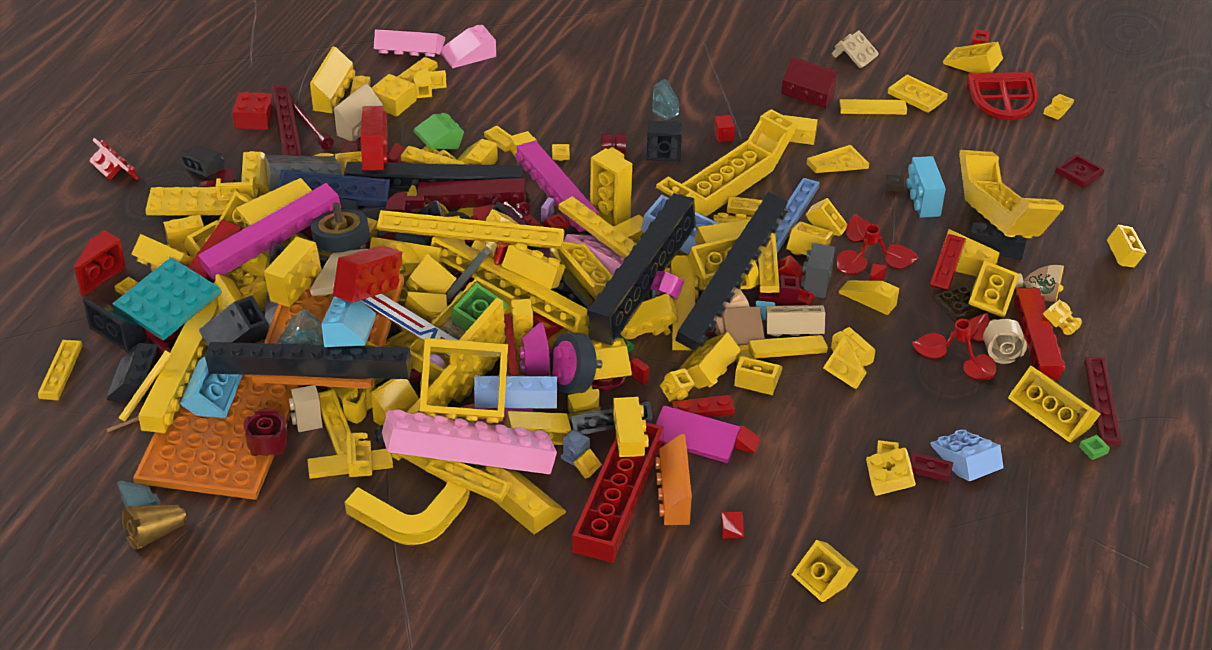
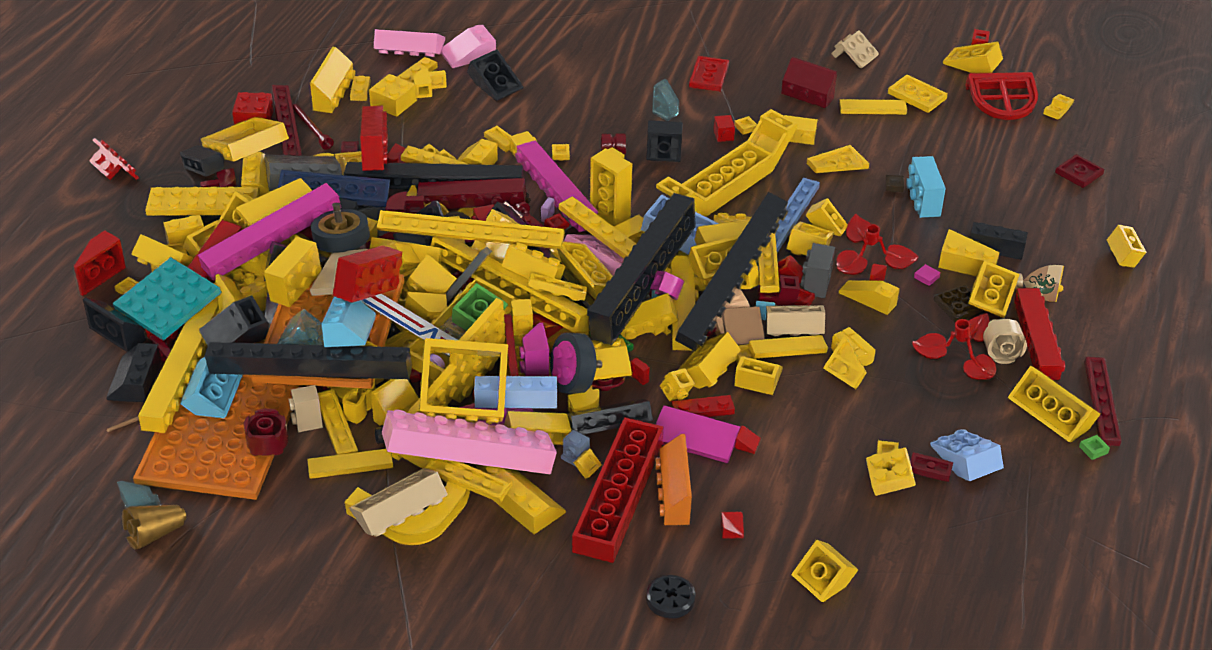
(60, 370): yellow tile -> none
(145, 385): yellow bar -> none
(226, 190): yellow hinge -> none
(246, 138): none -> yellow window
(349, 112): tan slope -> none
(358, 455): yellow hinge -> none
(399, 501): none -> tan slope
(440, 132): bright green slope -> none
(494, 75): none -> black slope
(500, 252): red slope -> none
(557, 287): none -> yellow plate
(630, 427): yellow brick -> none
(676, 605): none -> black wheel
(709, 73): none -> red tile
(742, 205): yellow plate -> none
(745, 125): none -> yellow plate
(927, 275): none -> dark pink tile
(948, 262): red plate -> none
(998, 202): yellow slope -> none
(1060, 315): yellow plate -> none

